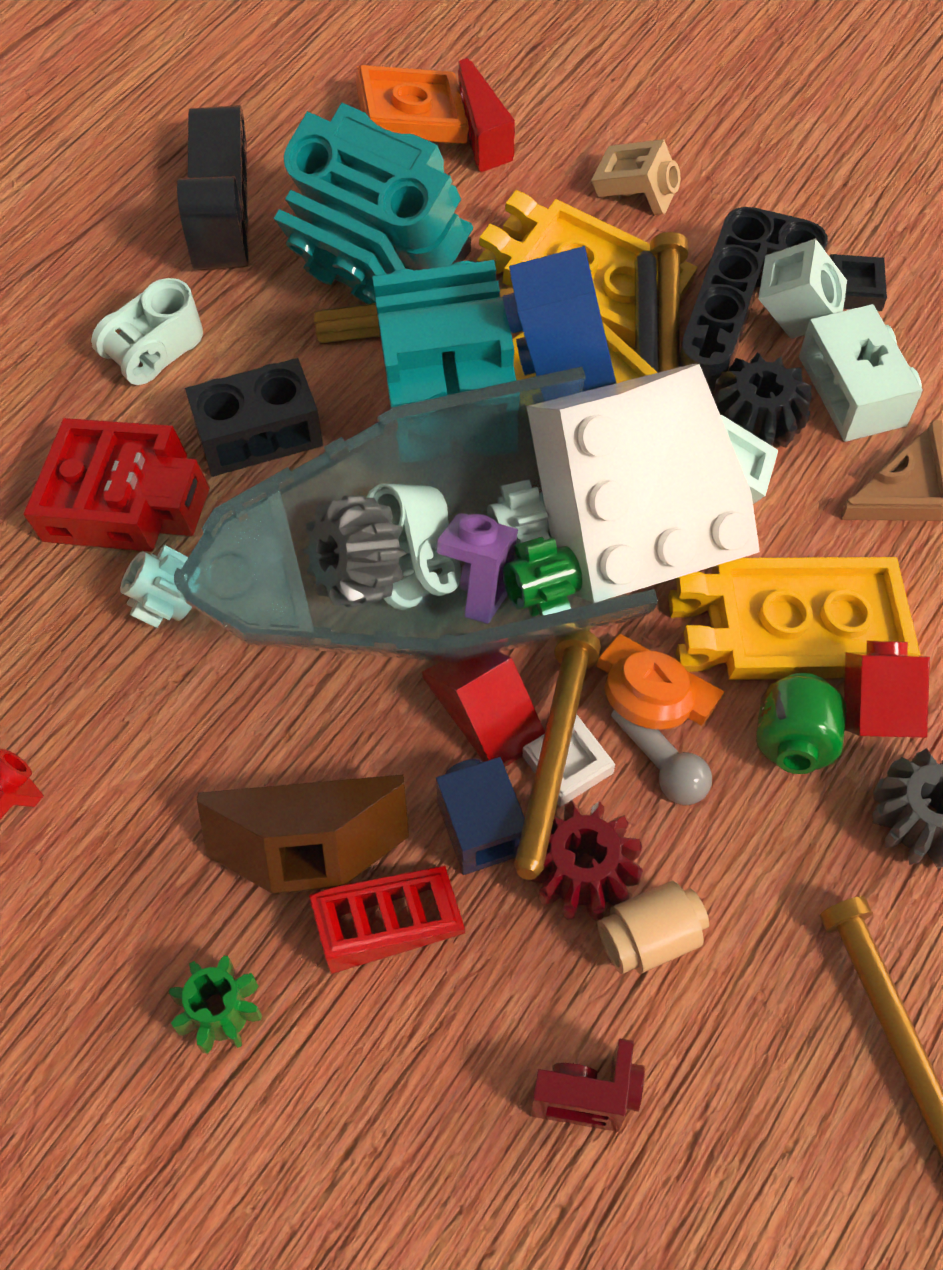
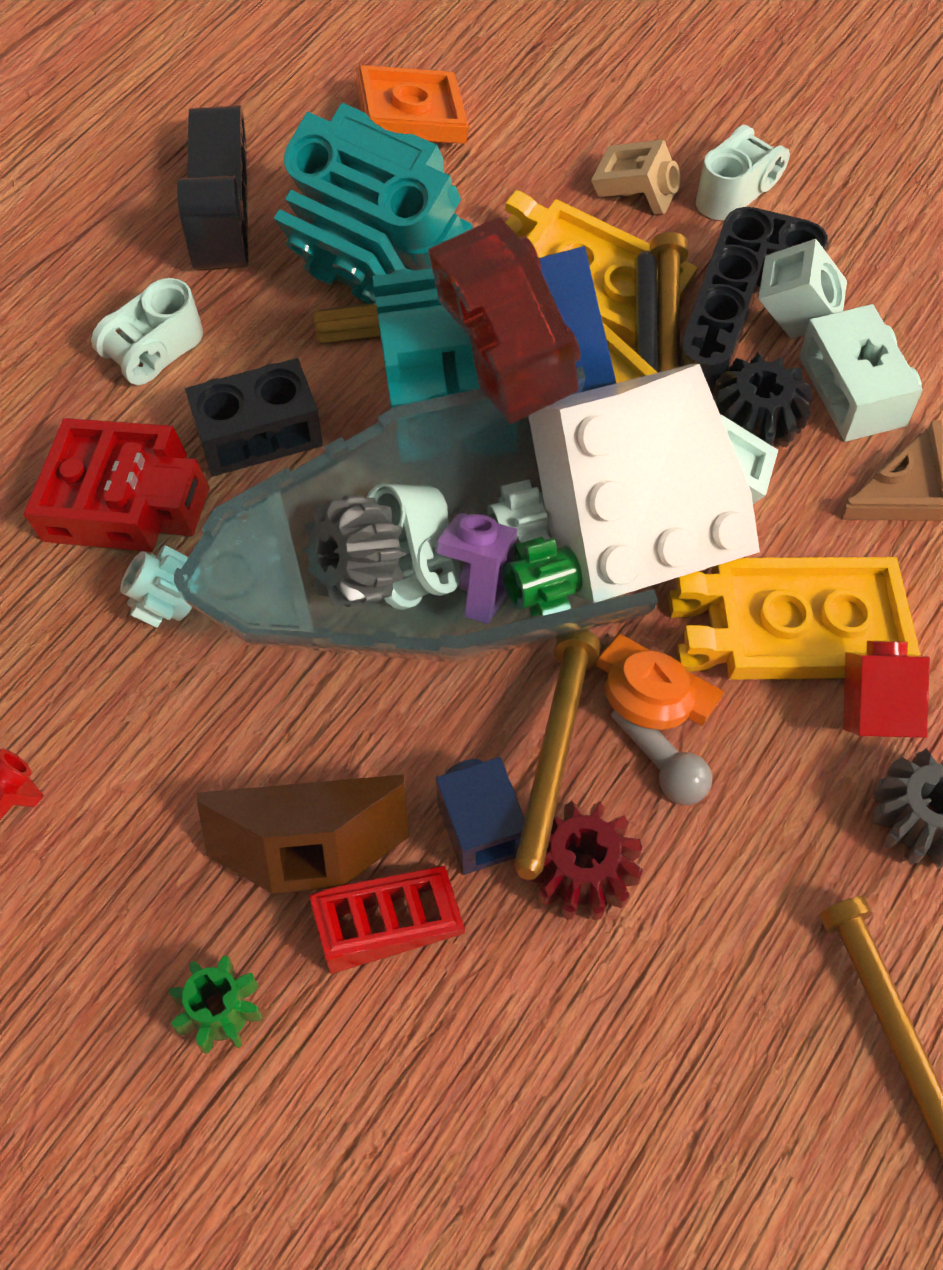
(487, 704): red slope -> none
(489, 122): red slope -> none
(505, 307): none -> clear red brick
(577, 1096): dark red bracket -> none
(585, 763): white tile -> none
(653, 928): tan brick -> none
(738, 173): none -> light aqua piece
(801, 721): green head -> none
(864, 280): black tile -> none

